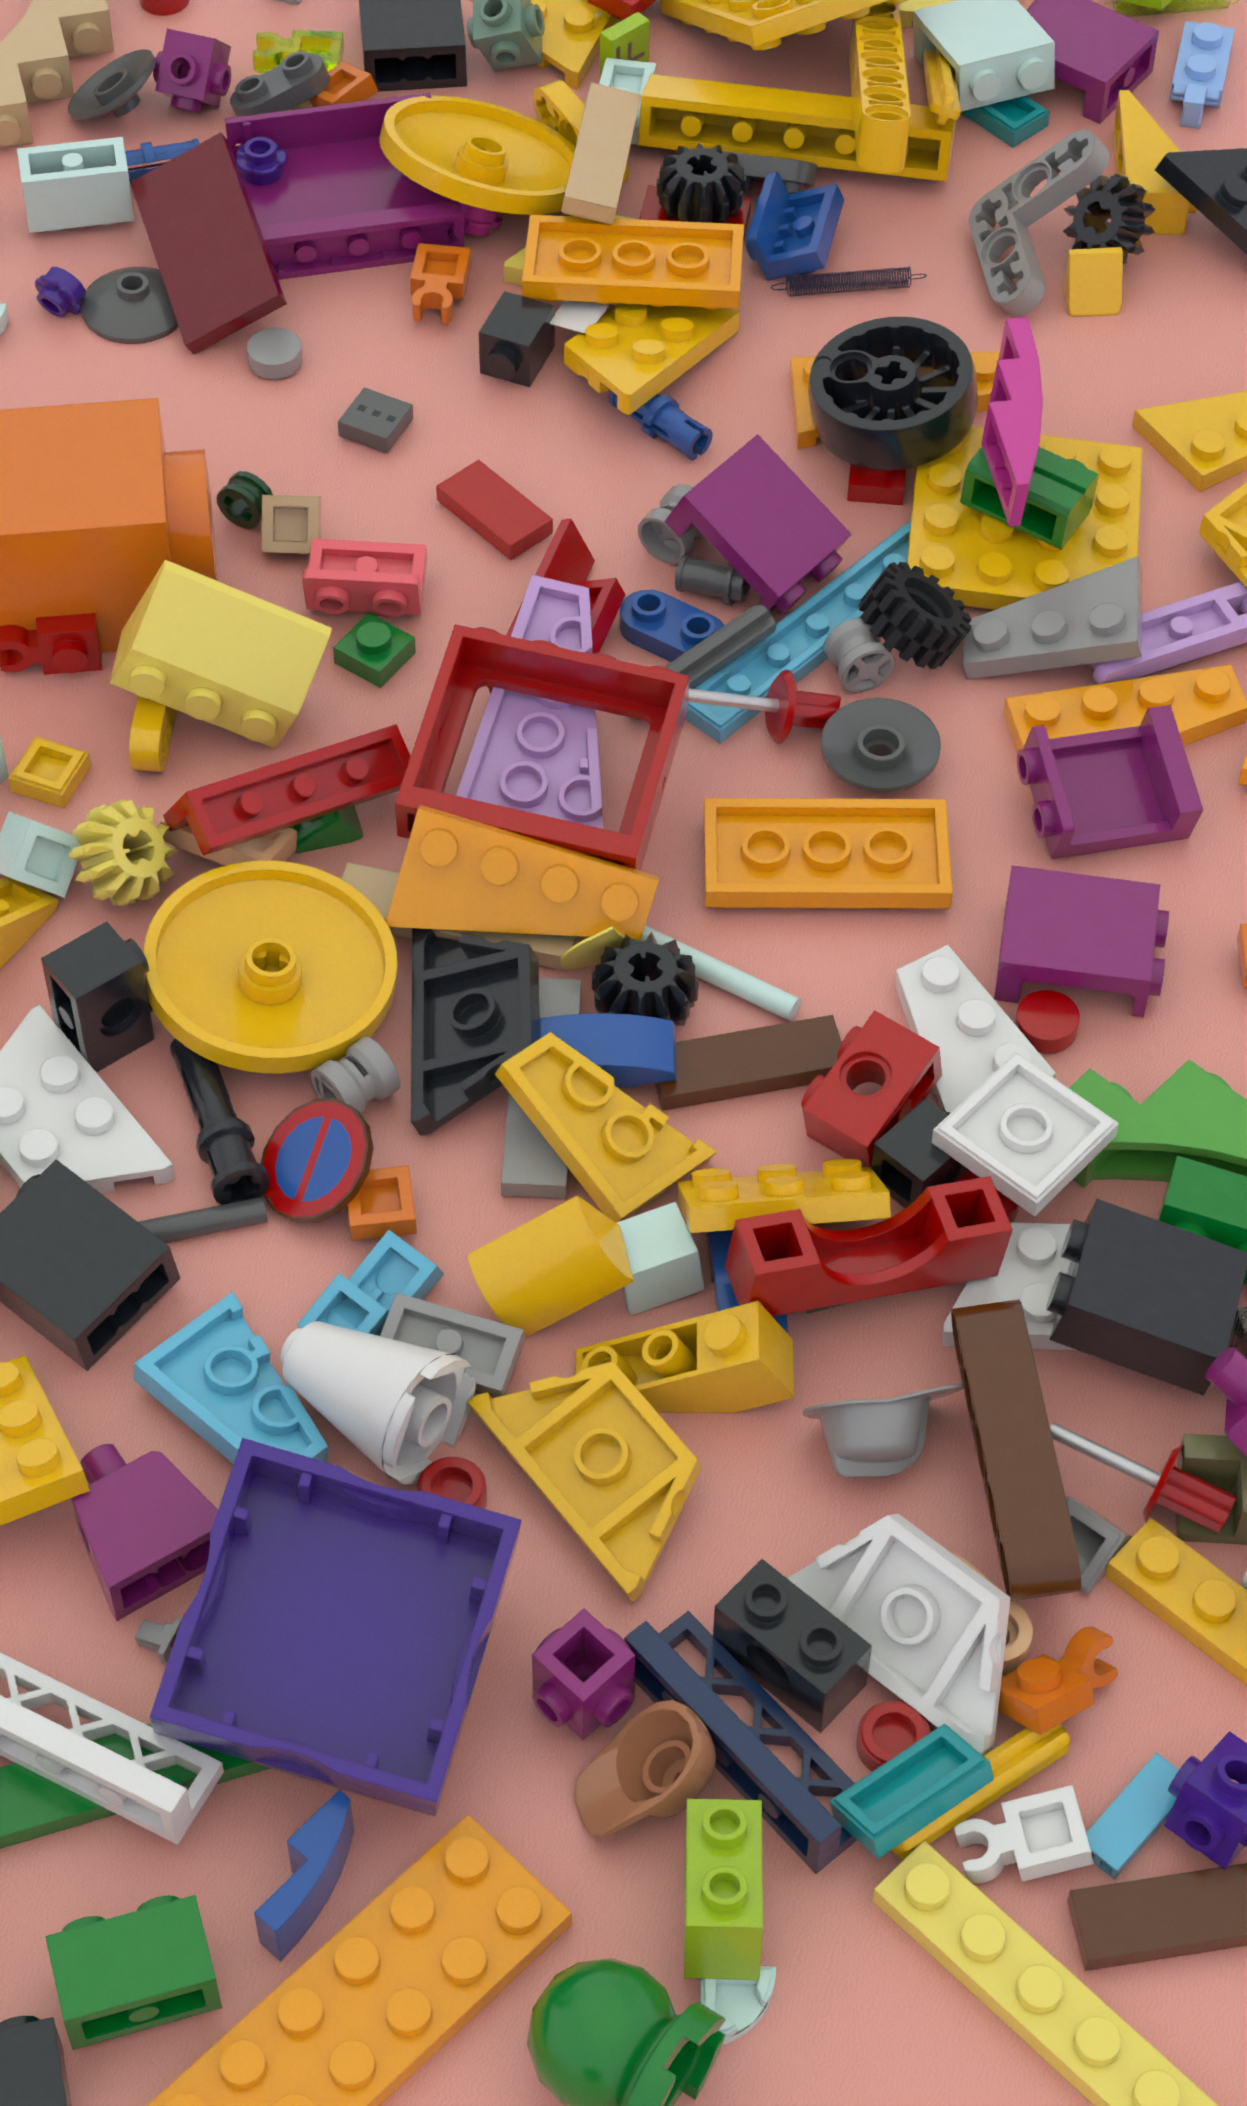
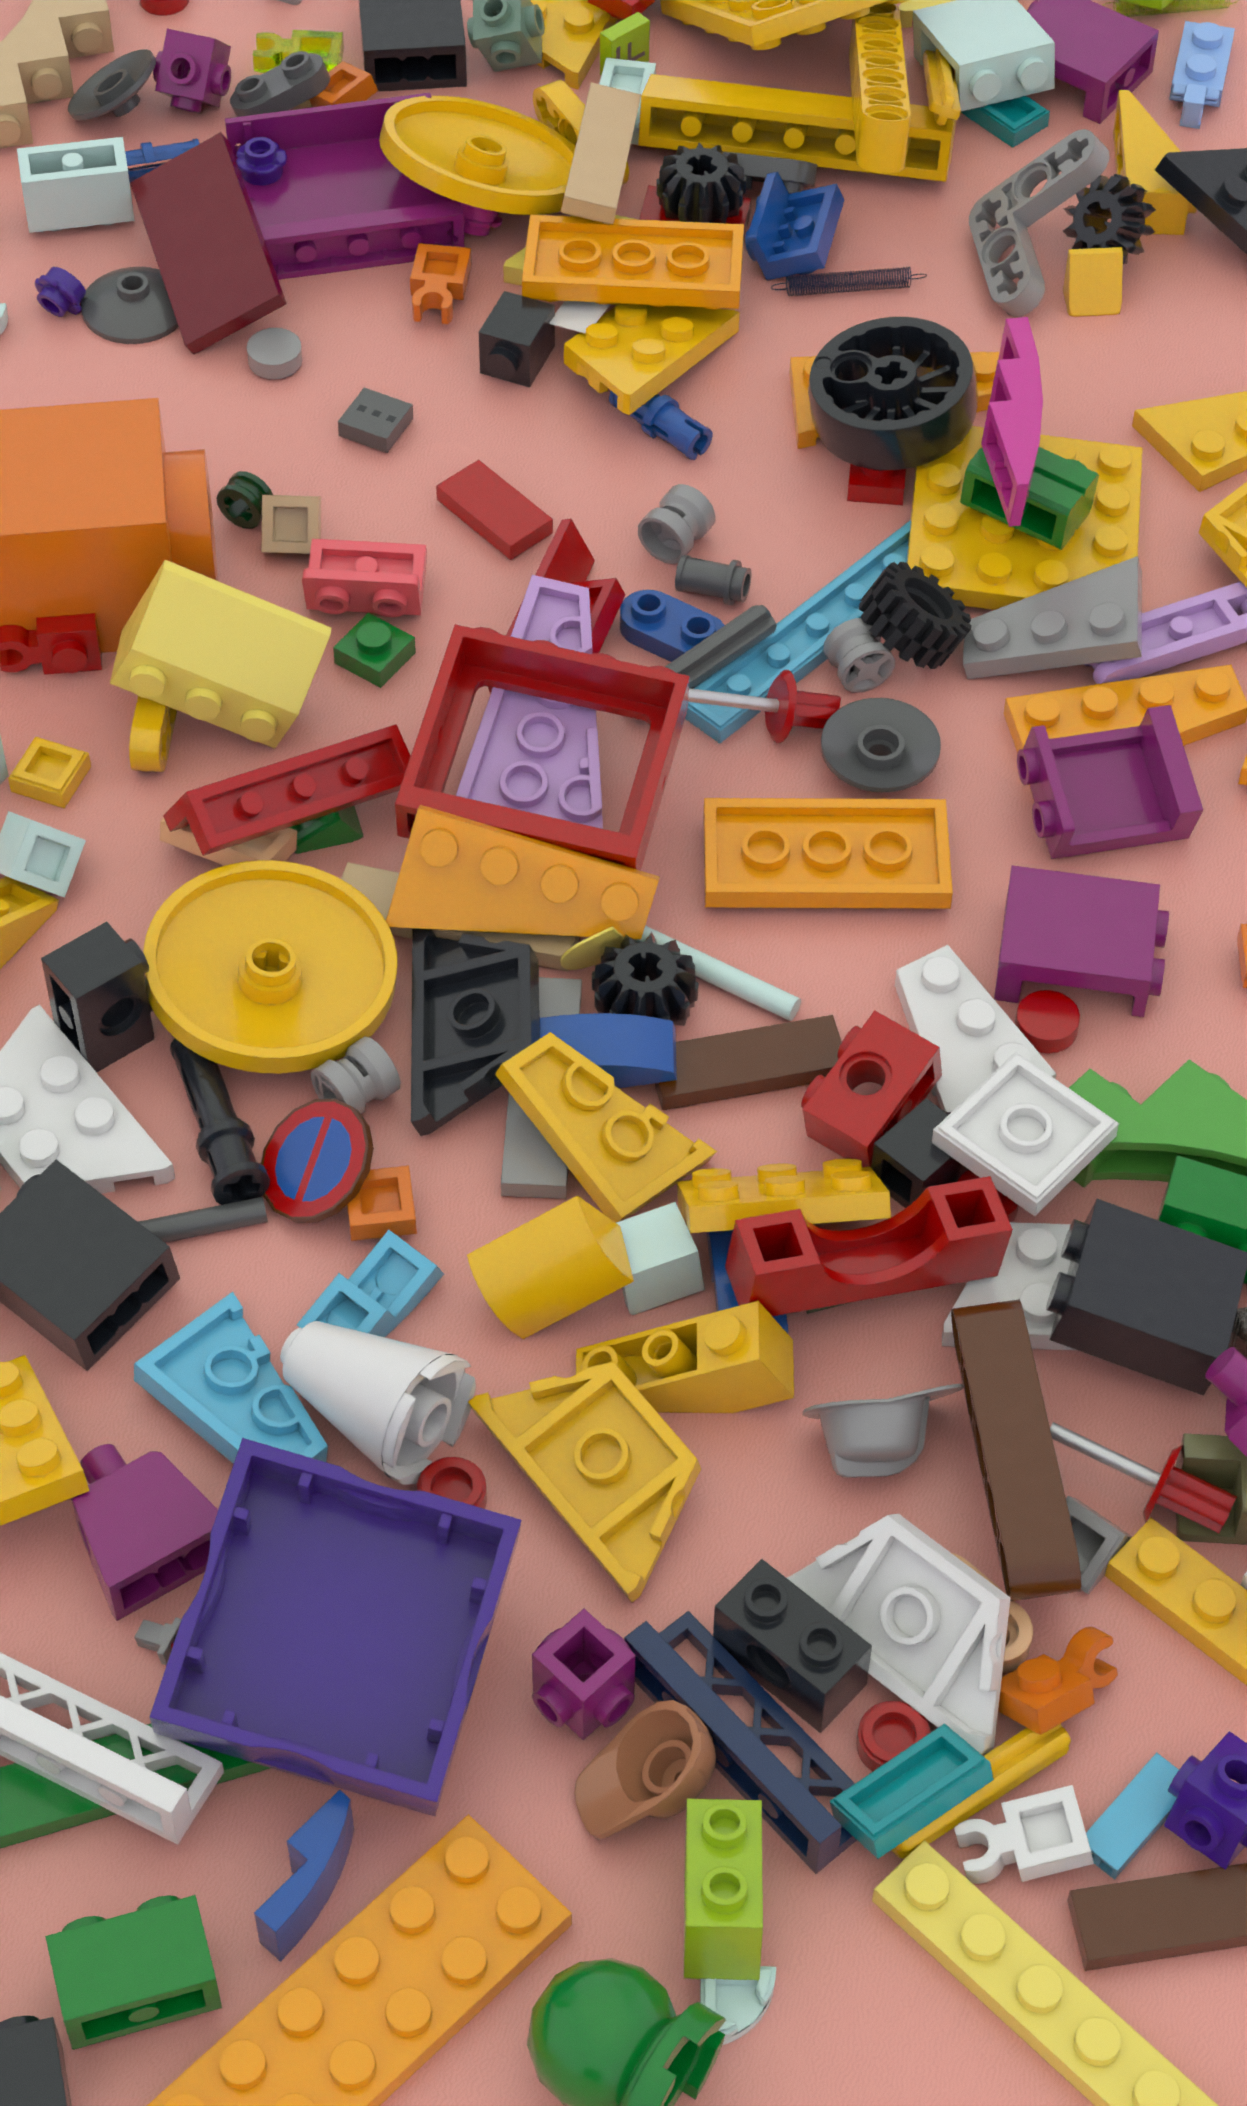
(122, 853): light yellow gear -> none
(484, 1343): light grey plate -> none
(763, 524): magenta panel -> none

